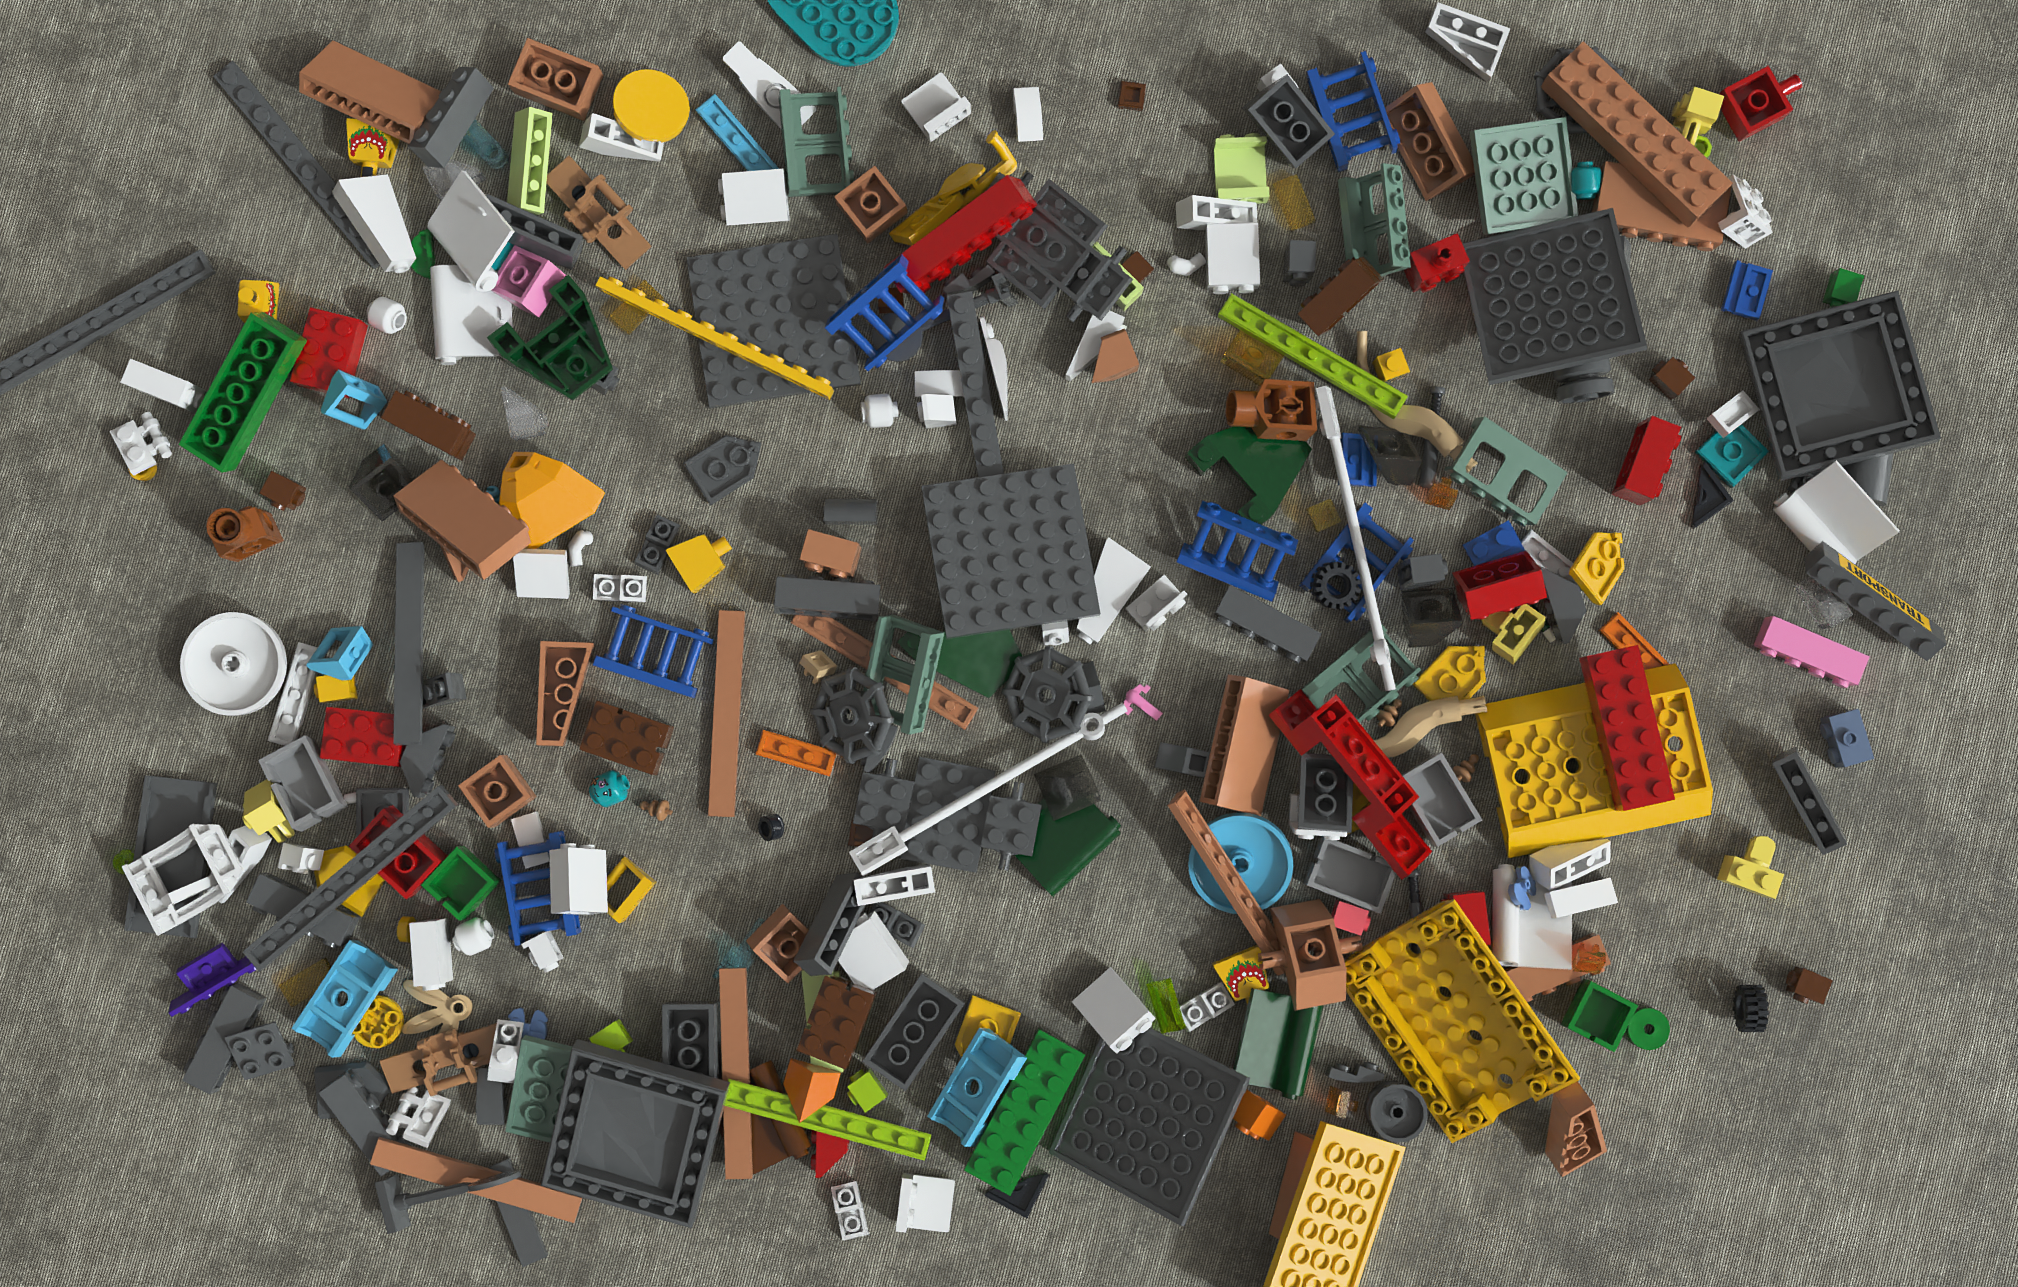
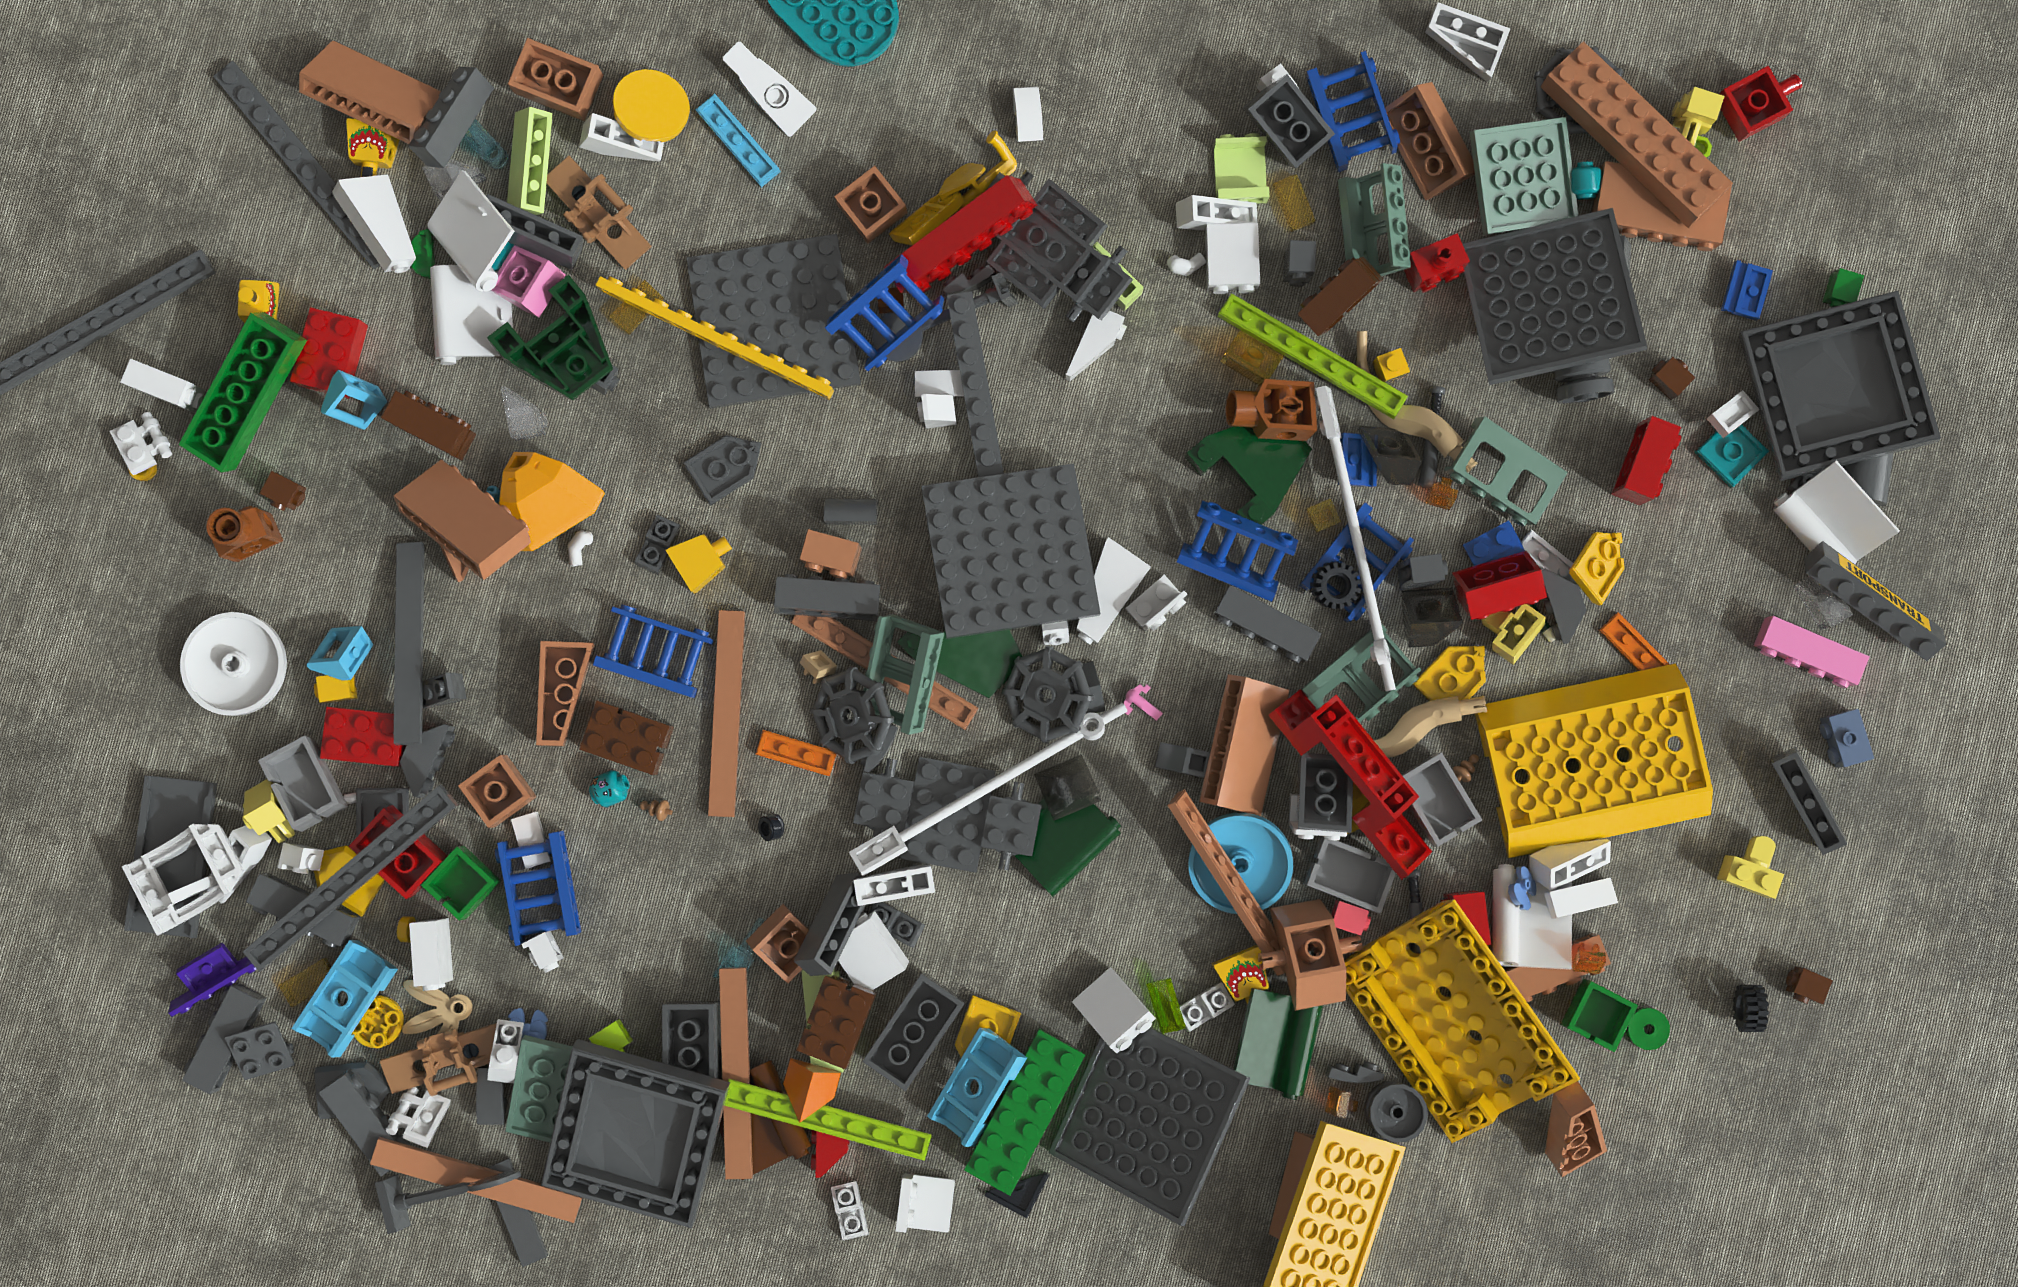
(118, 860): clear neon green plate -> none
(294, 697): white tile -> none
(378, 480): clear smoke slope -> none
(386, 315): white head -> none
(473, 936): white head -> none
(541, 573): white tile -> none
(578, 880): white brick -> none
(619, 588): white slope -> none
(635, 896): yellow tile -> none
(754, 197): white brick -> none
(799, 145): sand green window -> none
(859, 834): reddish brown tile -> none
(866, 1089): lime brick -> none
(878, 410): white head -> none
(936, 106): white bracket -> none
(997, 362): white piece -> none
(1115, 358): nougat slope -> none
(1131, 96): reddish brown tile -> none
(1138, 267): reddish brown tile -> none
(1257, 1116): orange brick -> none
(1387, 716): medium nougat hair -> none
(1627, 728): red brick -> none
(1709, 497): black tile -> none
(1749, 222): white bracket -> none

